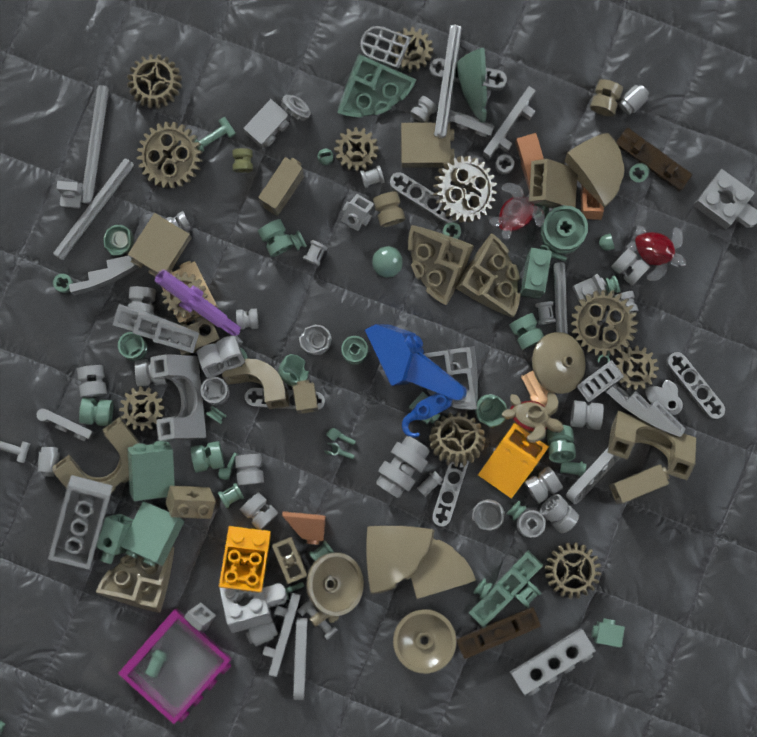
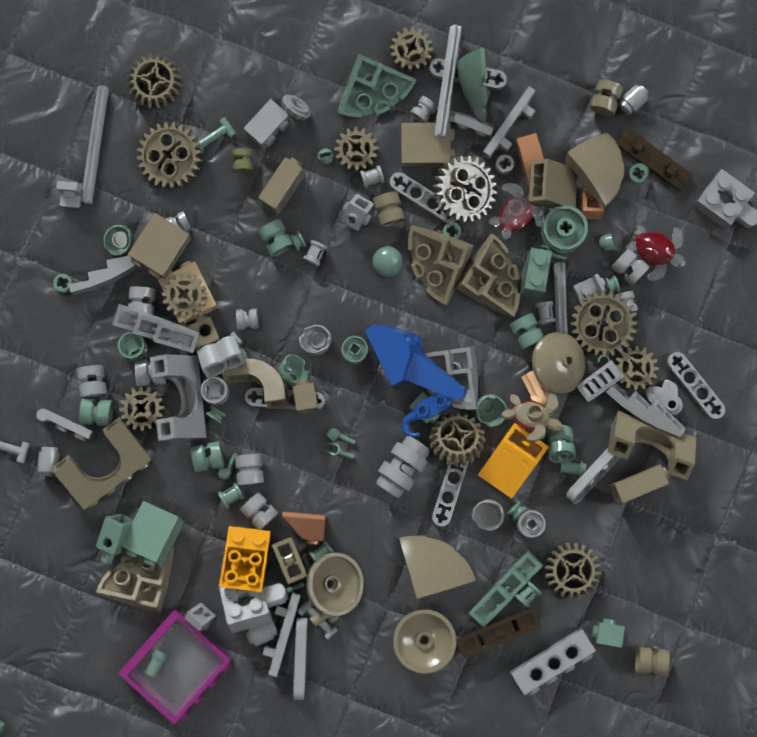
(80, 522): light grey brick -> none
(93, 209): light grey axle -> none
(150, 470): sand green brick -> none
(190, 502): dark tan brick -> none
(192, 299): medium lavender piece -> none
(391, 42): light grey window -> none
(395, 554): dark tan brick -> none
(430, 483): light grey pin -> none
(482, 588): sand green bush -> none
(541, 486): light grey wheel -> none
(559, 513): light grey wheel -> none
(587, 415): light grey wheel -> none
(650, 661): none -> dark tan wheel

